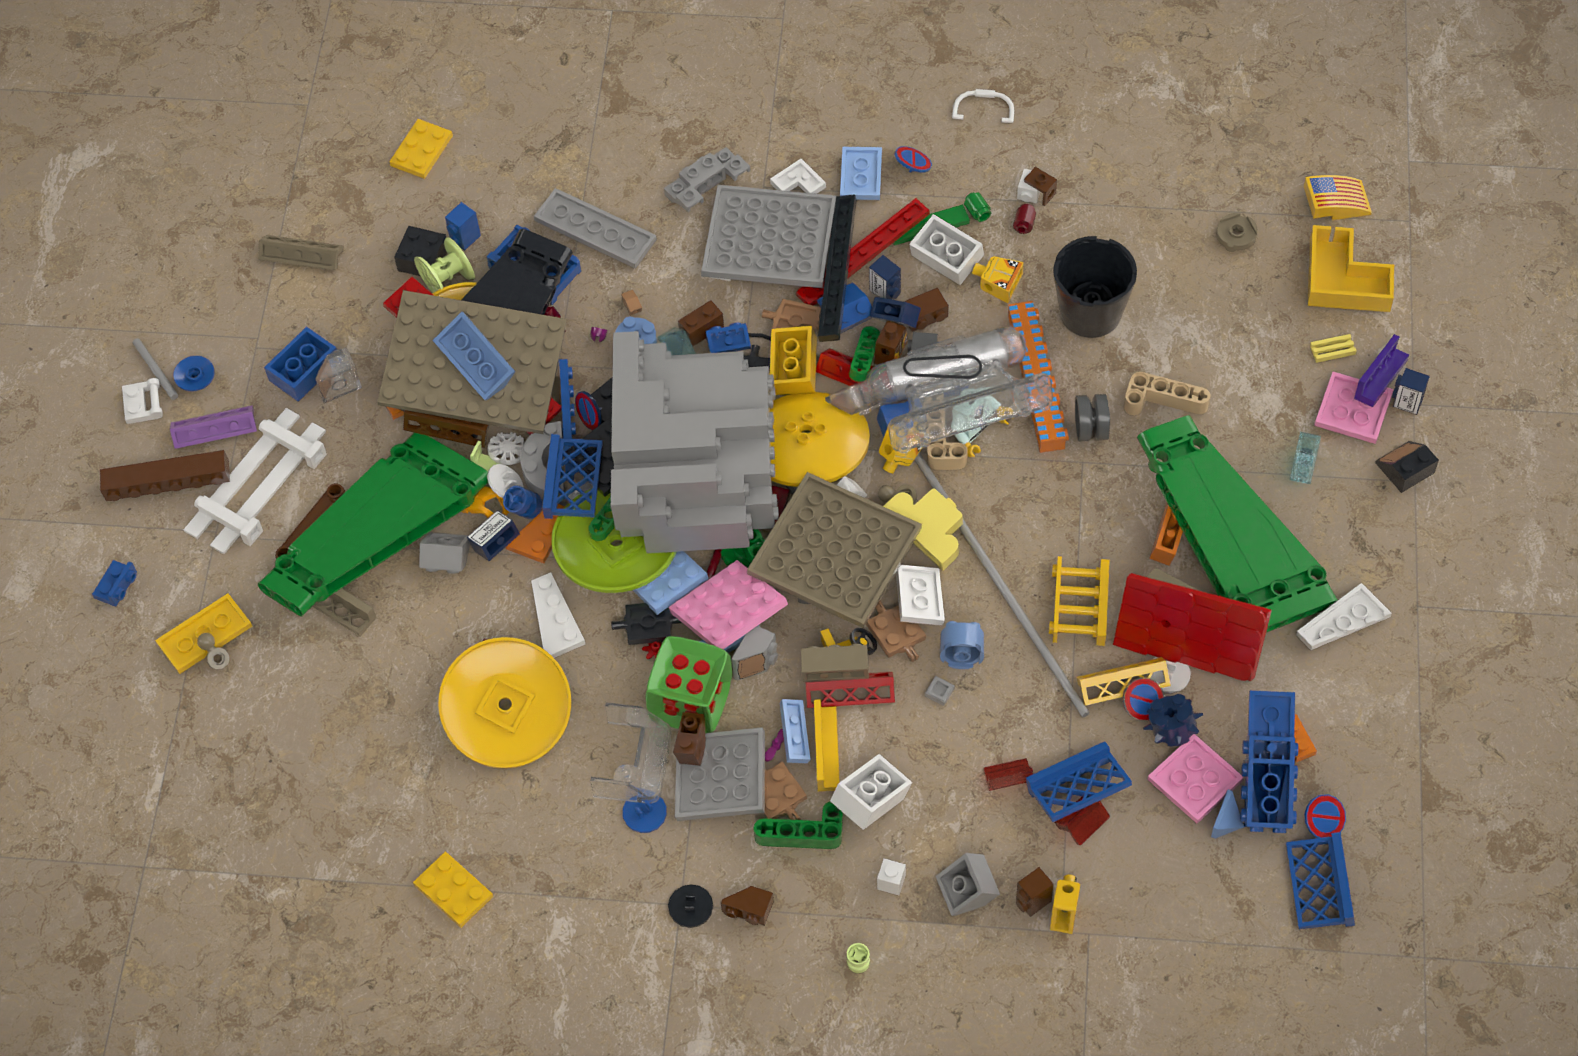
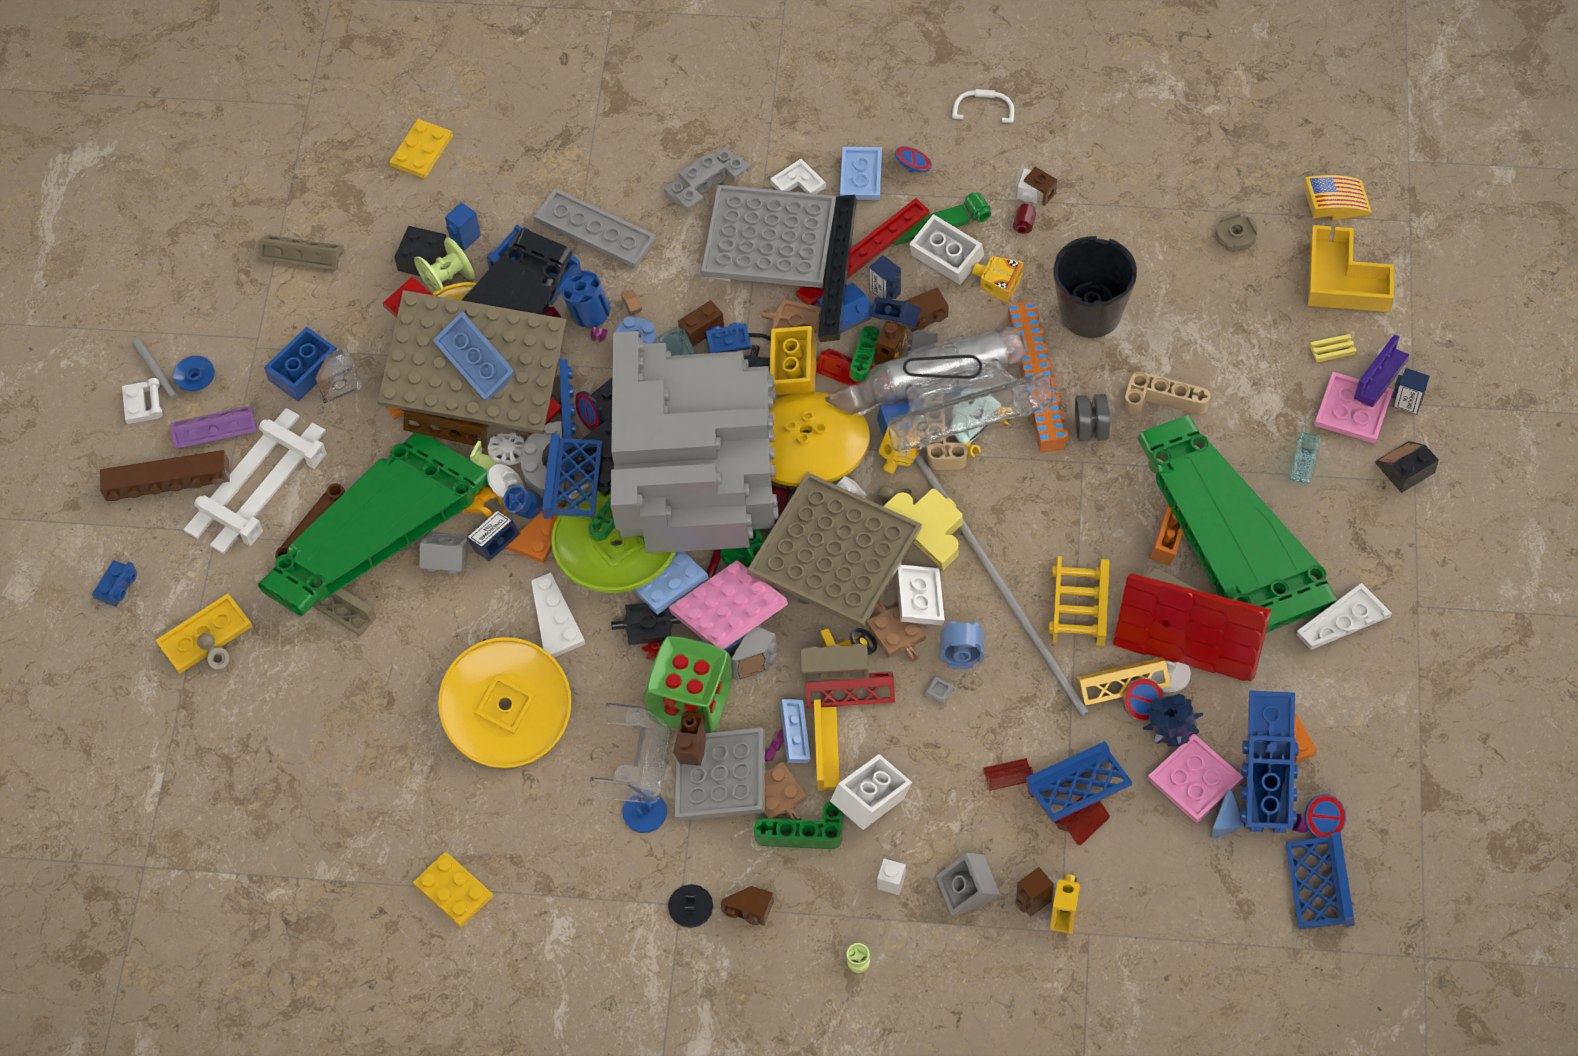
(586, 299): none -> blue cylinder
(1300, 825): none -> magenta hinge

